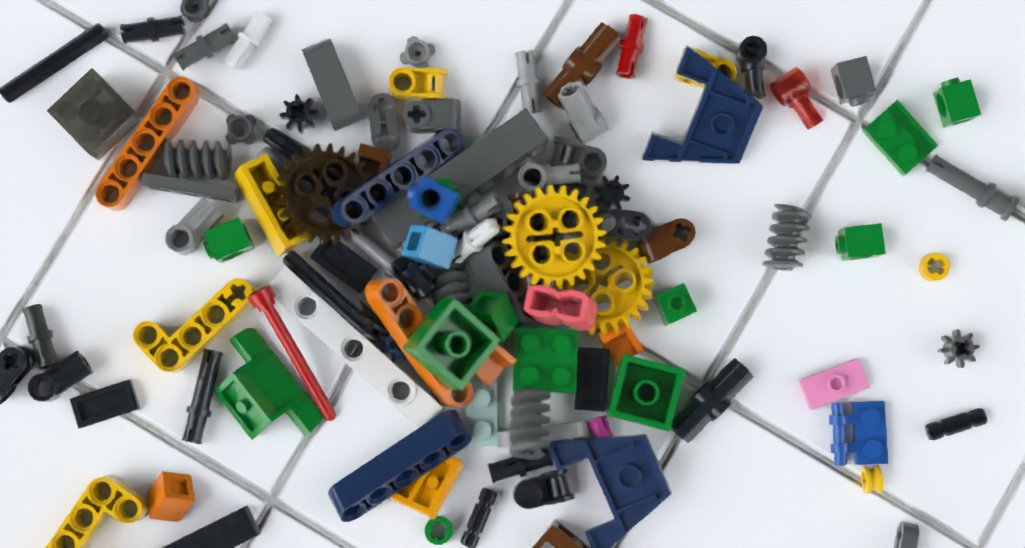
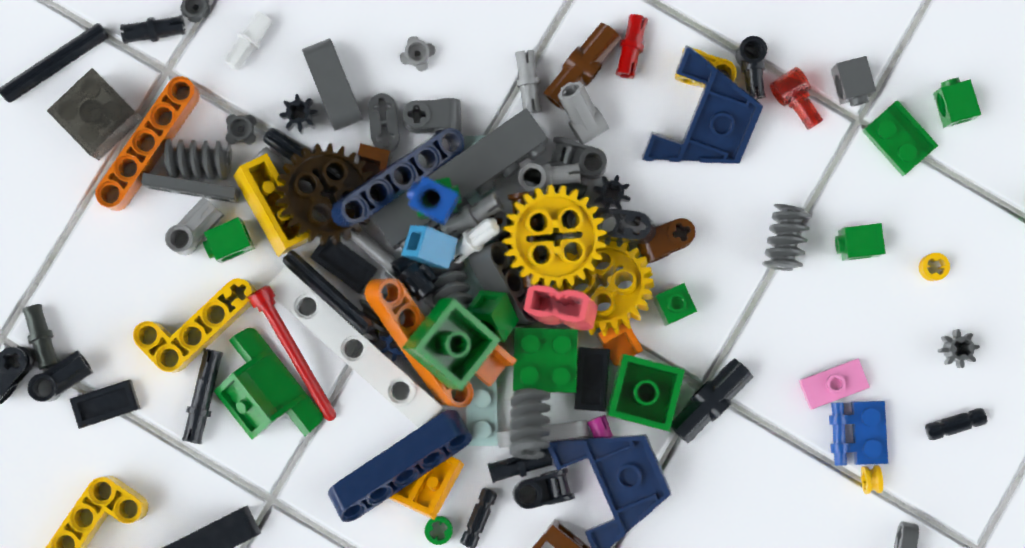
(170, 496): orange panel -> none
(204, 46): dark grey pin -> none
(421, 83): yellow piece -> none
(985, 194): dark grey pin -> none

